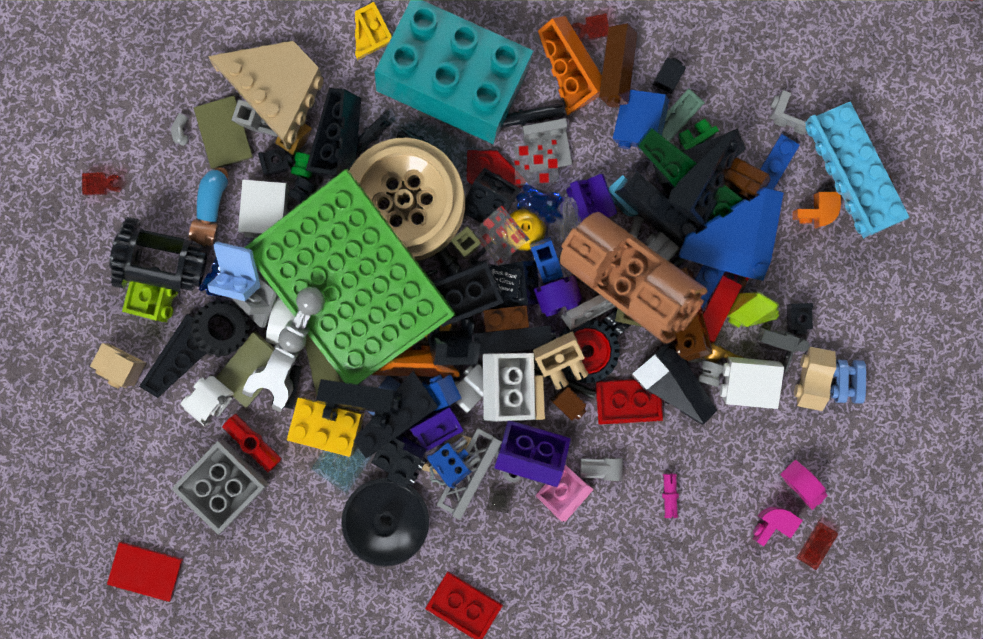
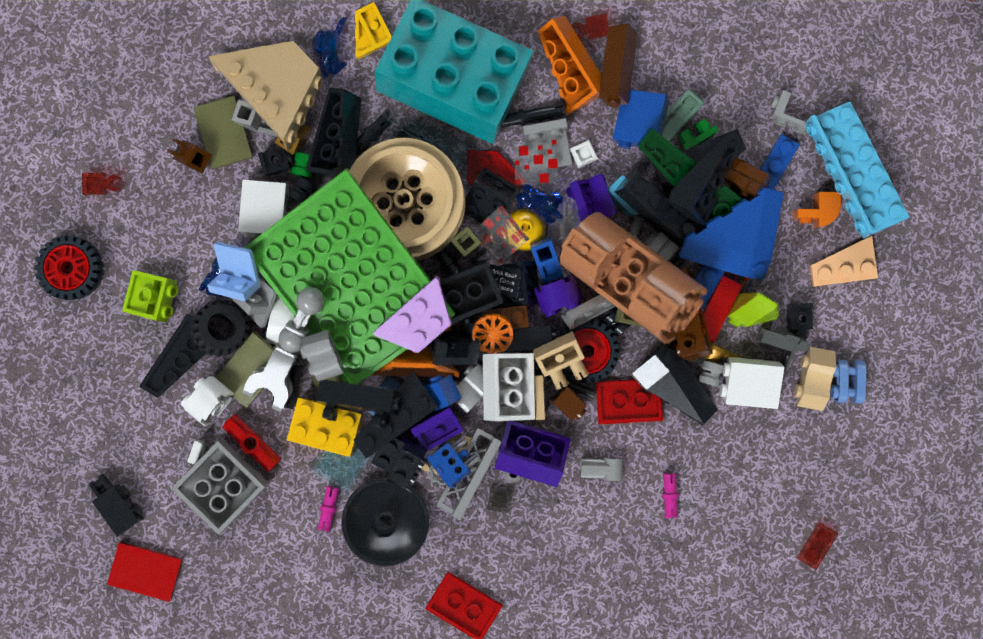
(53, 264): none -> wheel
(115, 505): none -> black brick
(117, 366): tan brick -> none
(127, 253): black piece -> none
(177, 130): light grey arm -> none
(190, 155): none -> reddish brown brick
(197, 451): none -> white tile
(208, 200): dark azure piece -> none
(322, 355): none -> light grey brick
(327, 44): none -> clear blue animal
(328, 508): none -> dark pink pin
(418, 319): none -> lavender wing
(493, 333): none -> orange wheel
(567, 496): bright pink bracket -> none
(583, 154): none -> white tile
(669, 75): black brick -> none
(774, 519): dark pink brick -> none
(804, 484): dark pink brick -> none
(847, 265): none -> light nougat wing

